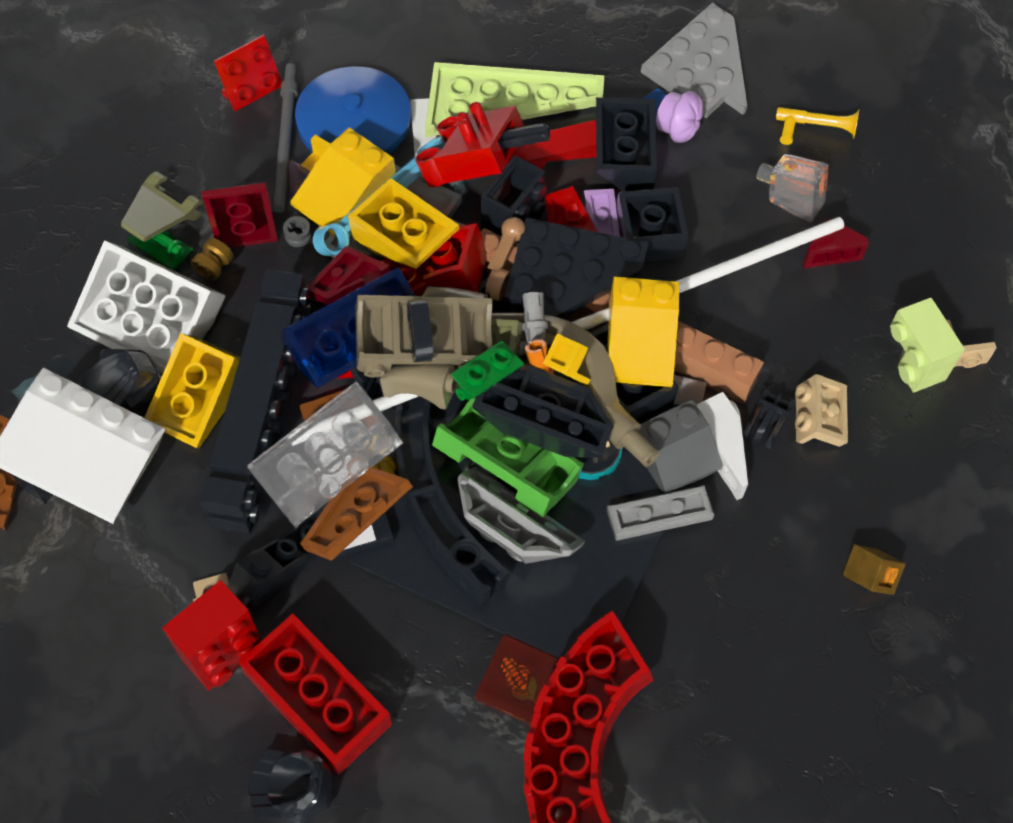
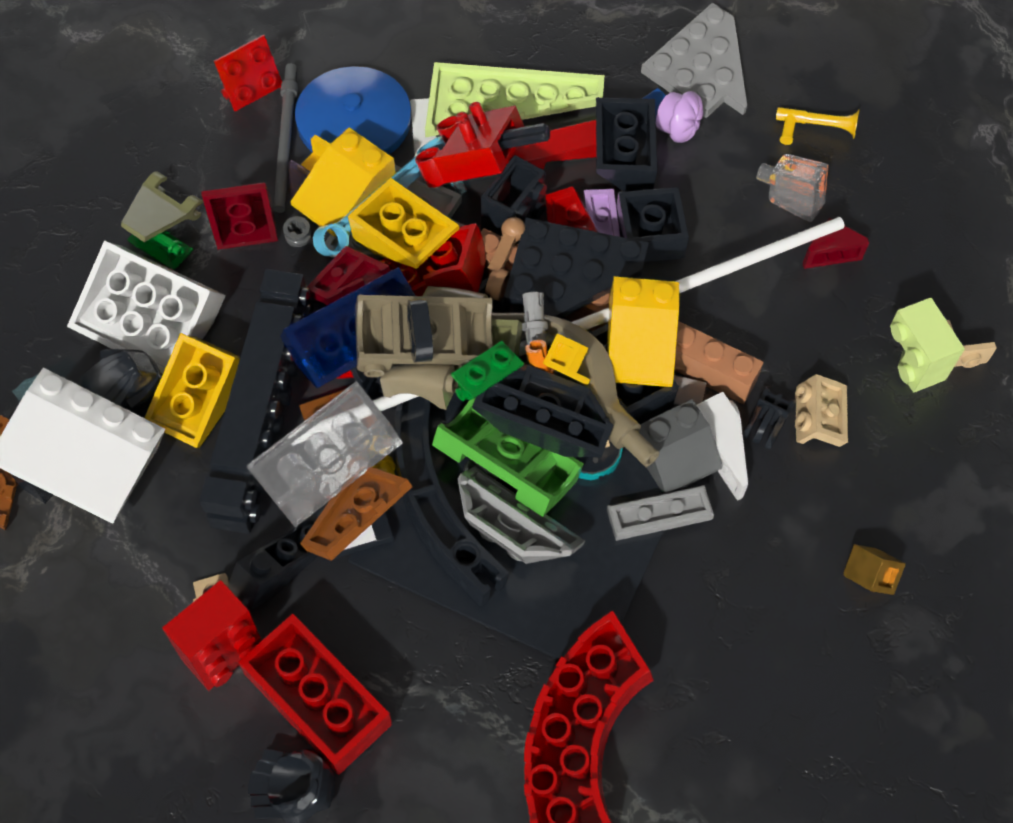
(212, 259): pearl gold wheel -> none
(515, 679): clear red tile -> none

